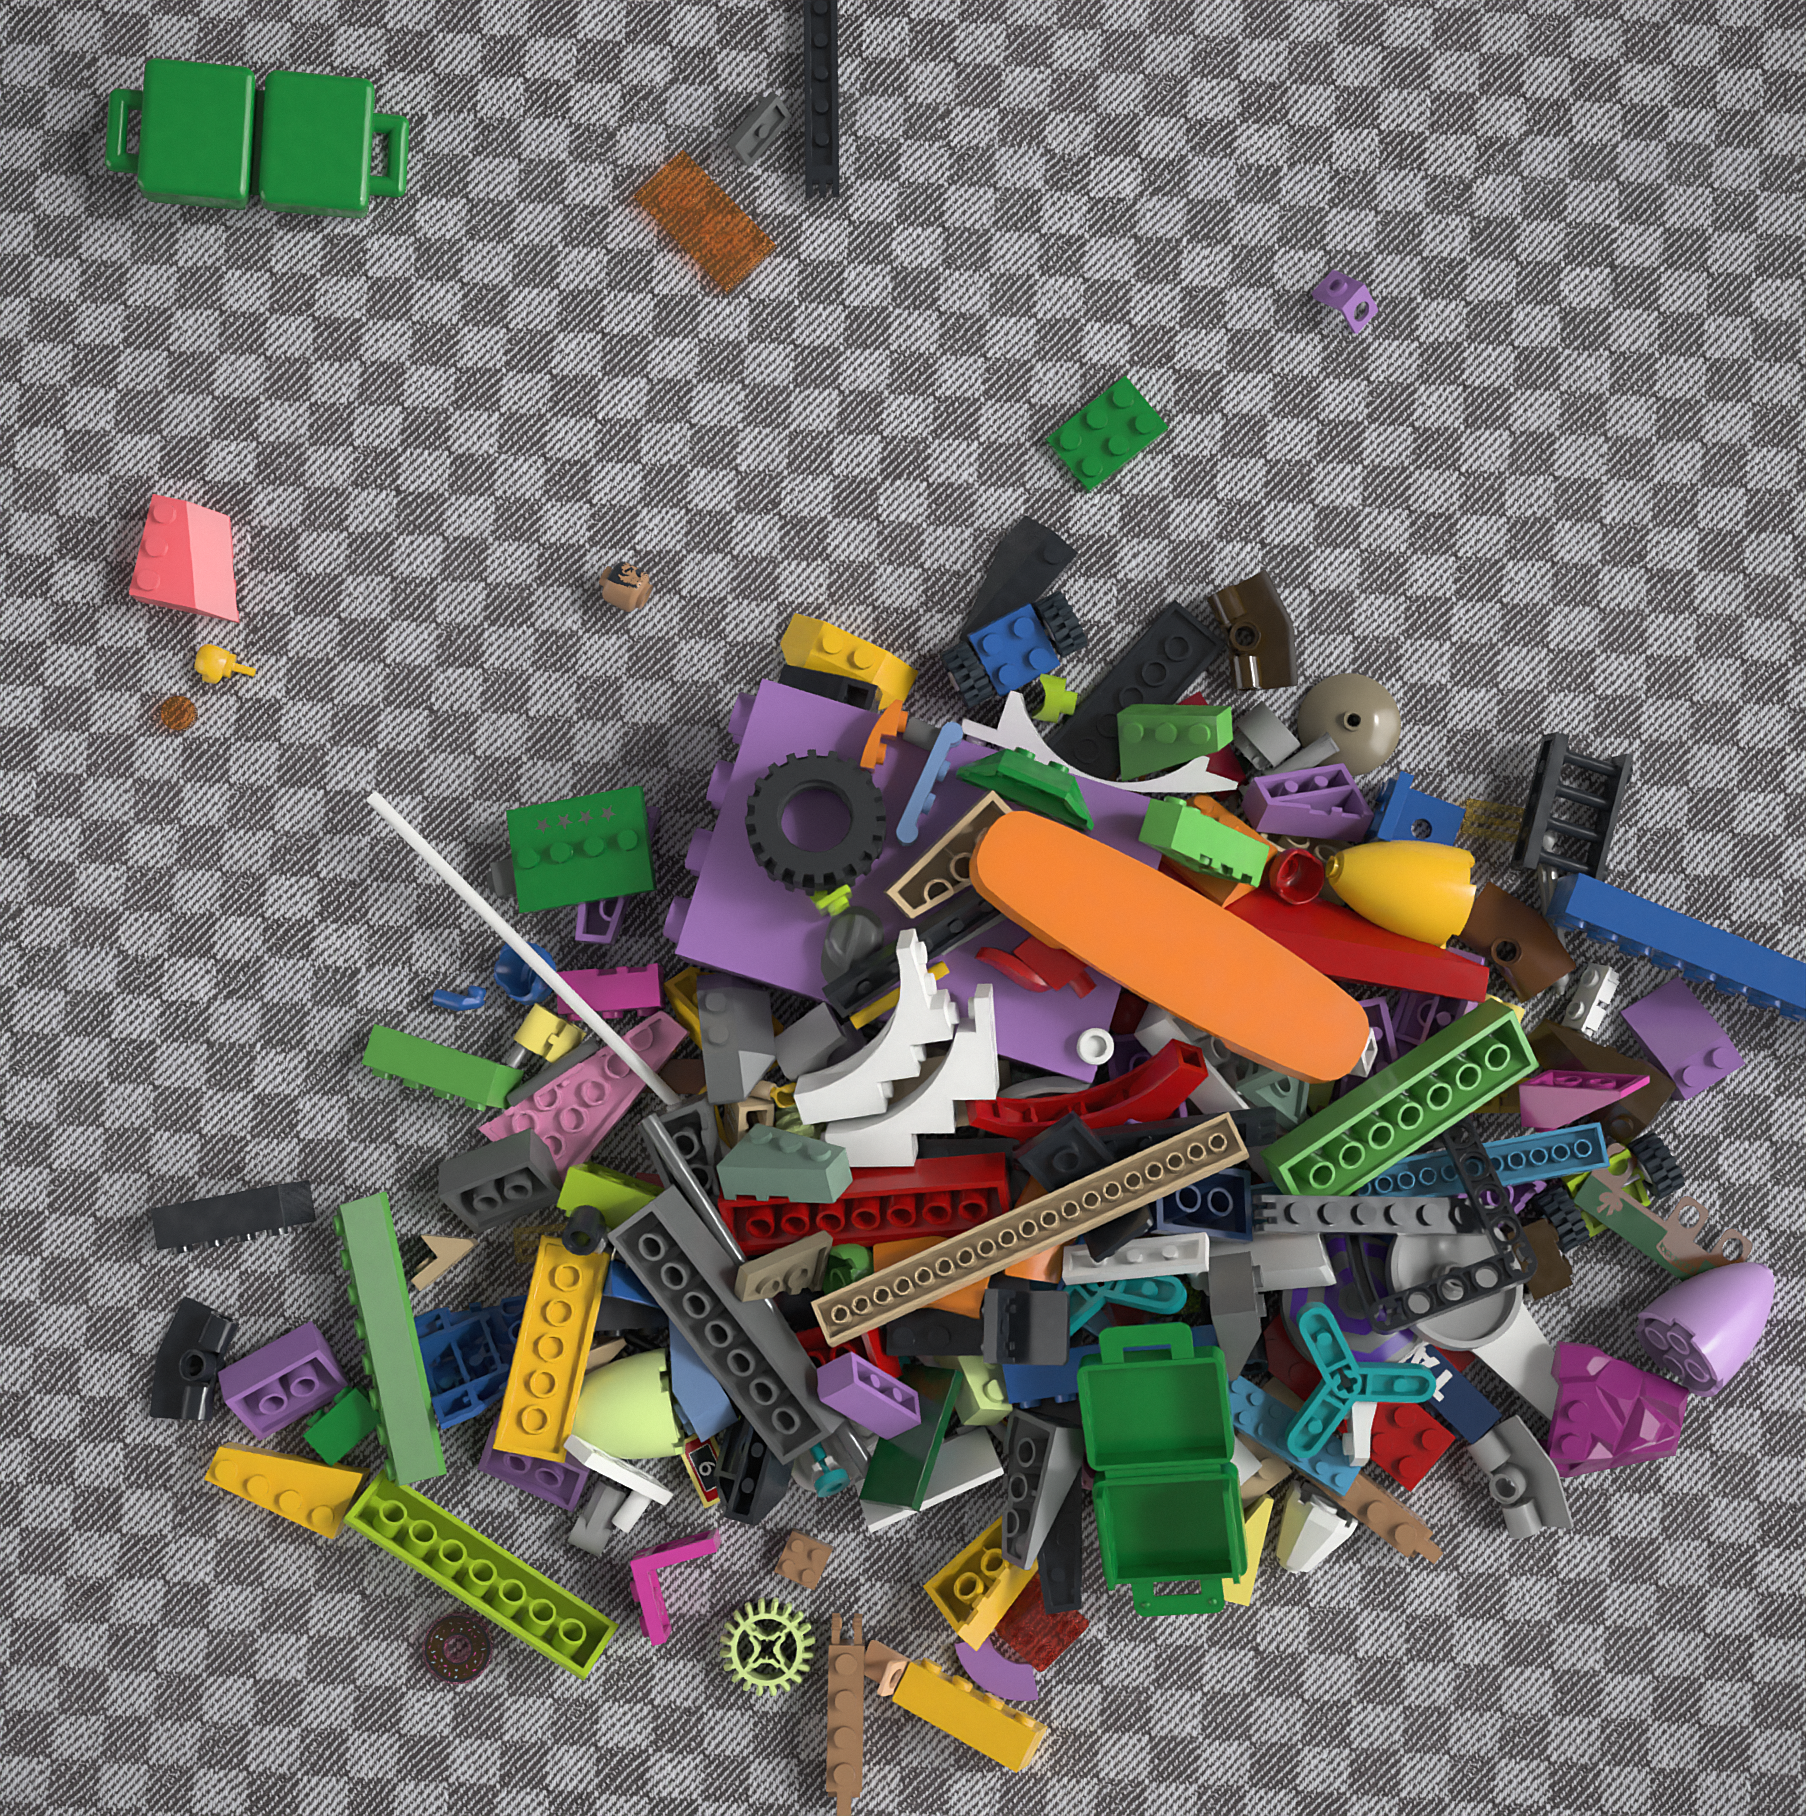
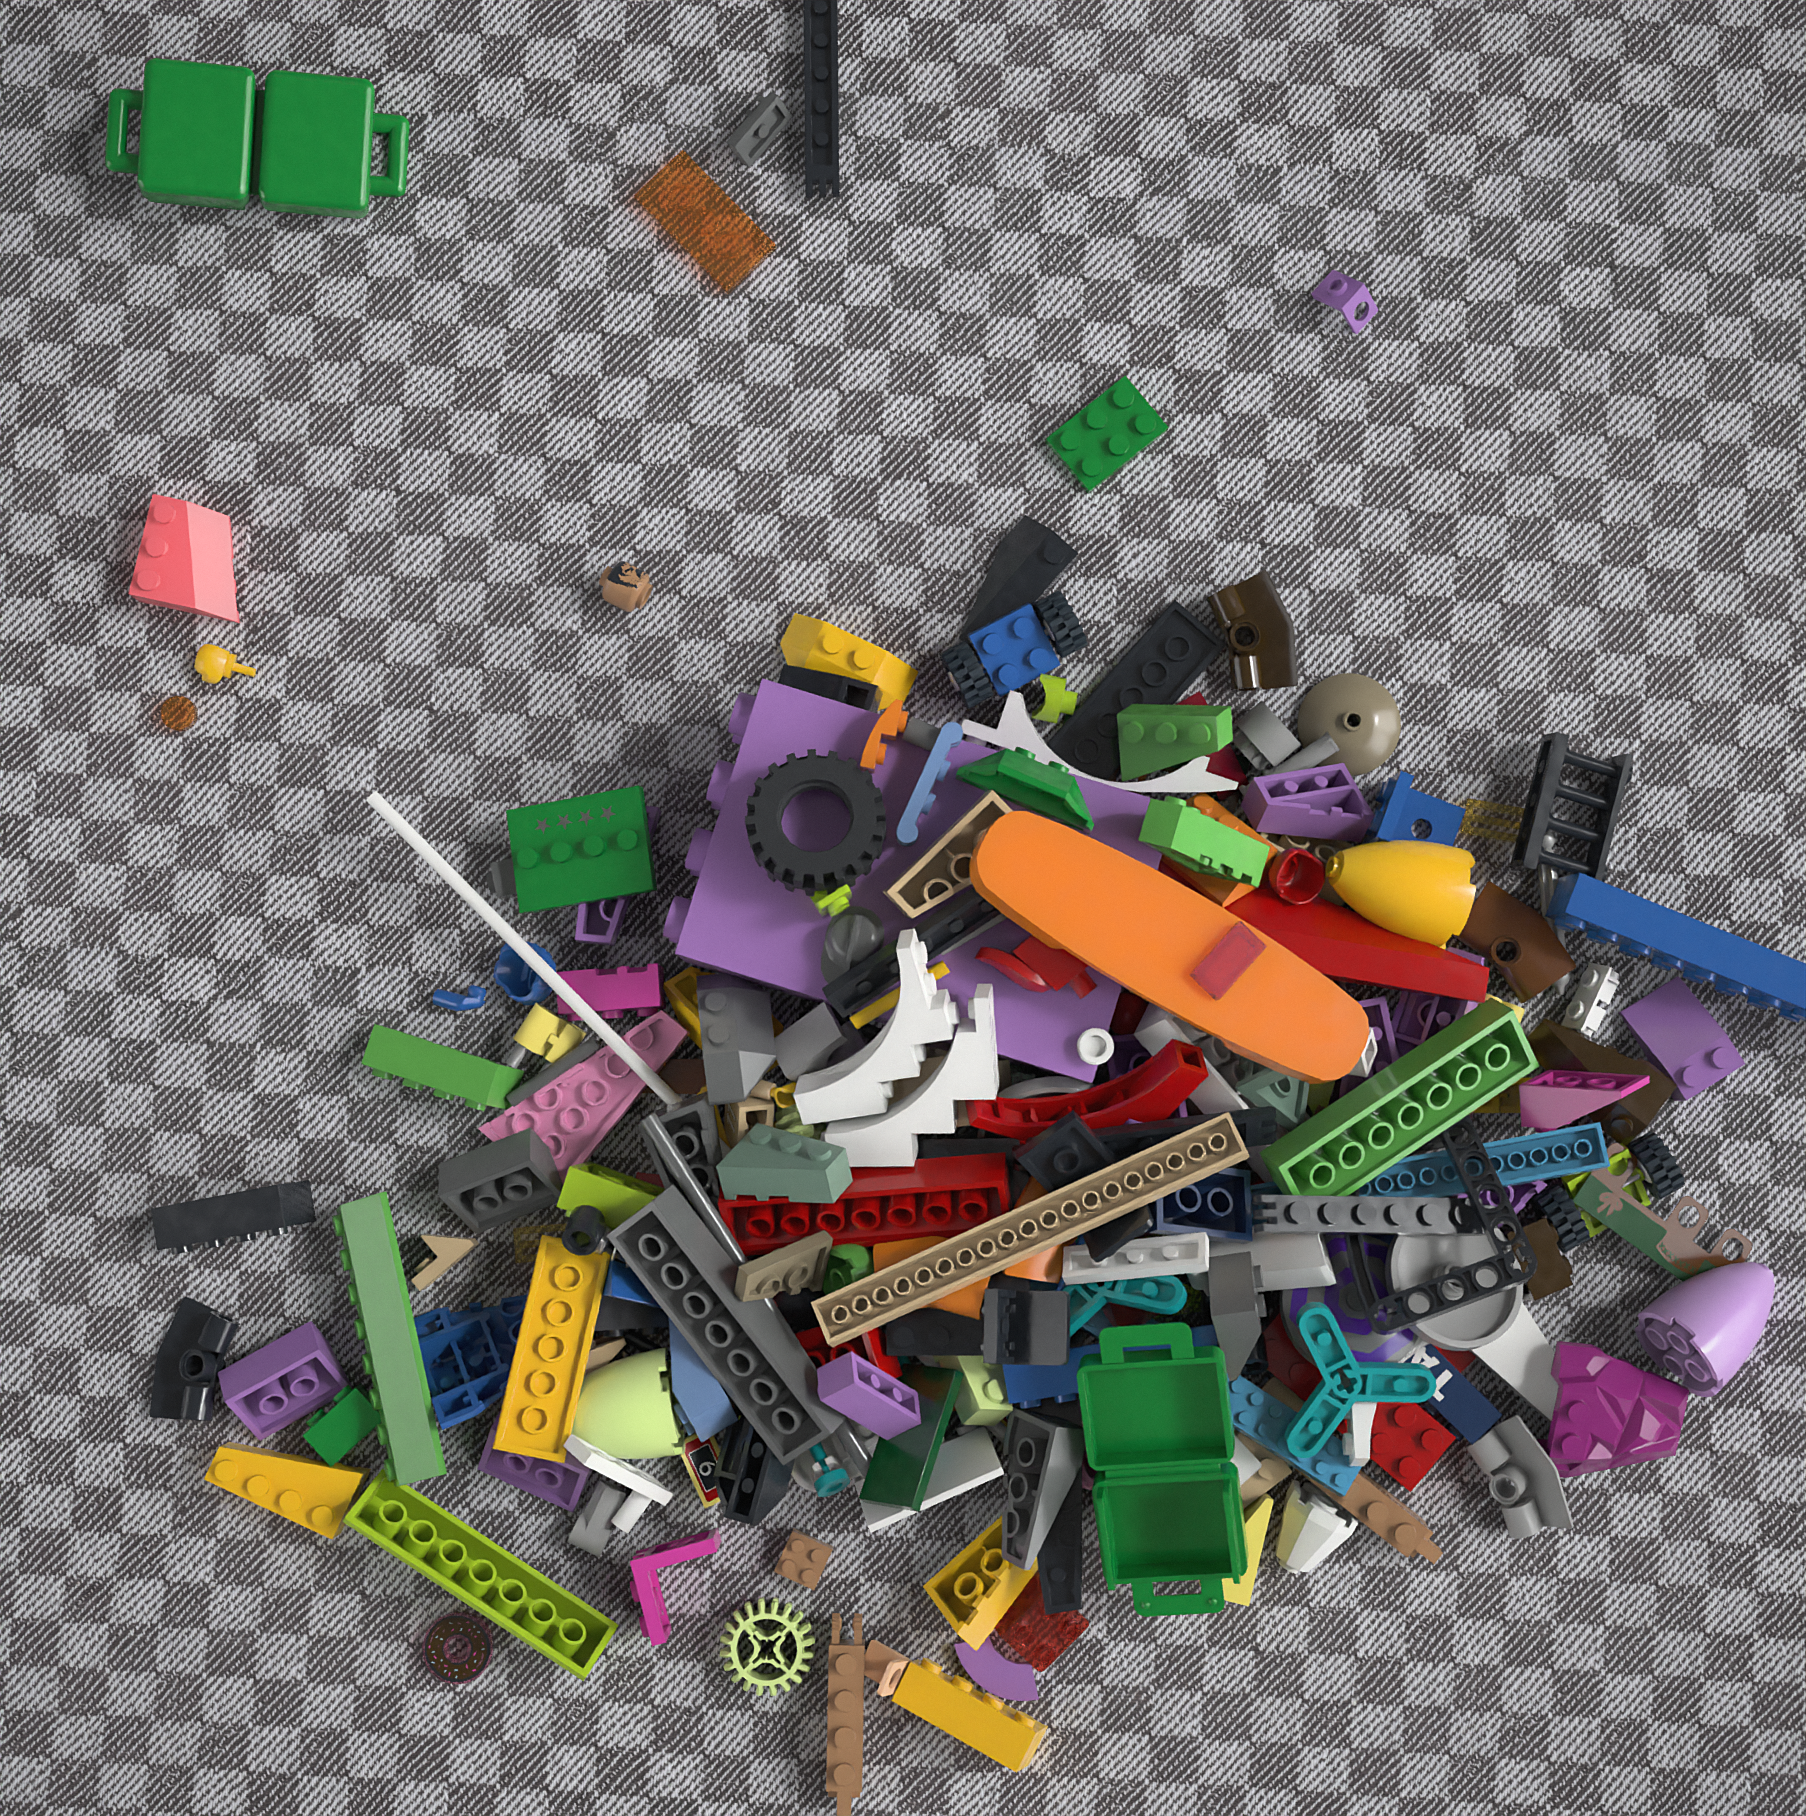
(1228, 960): none -> clear pink tile

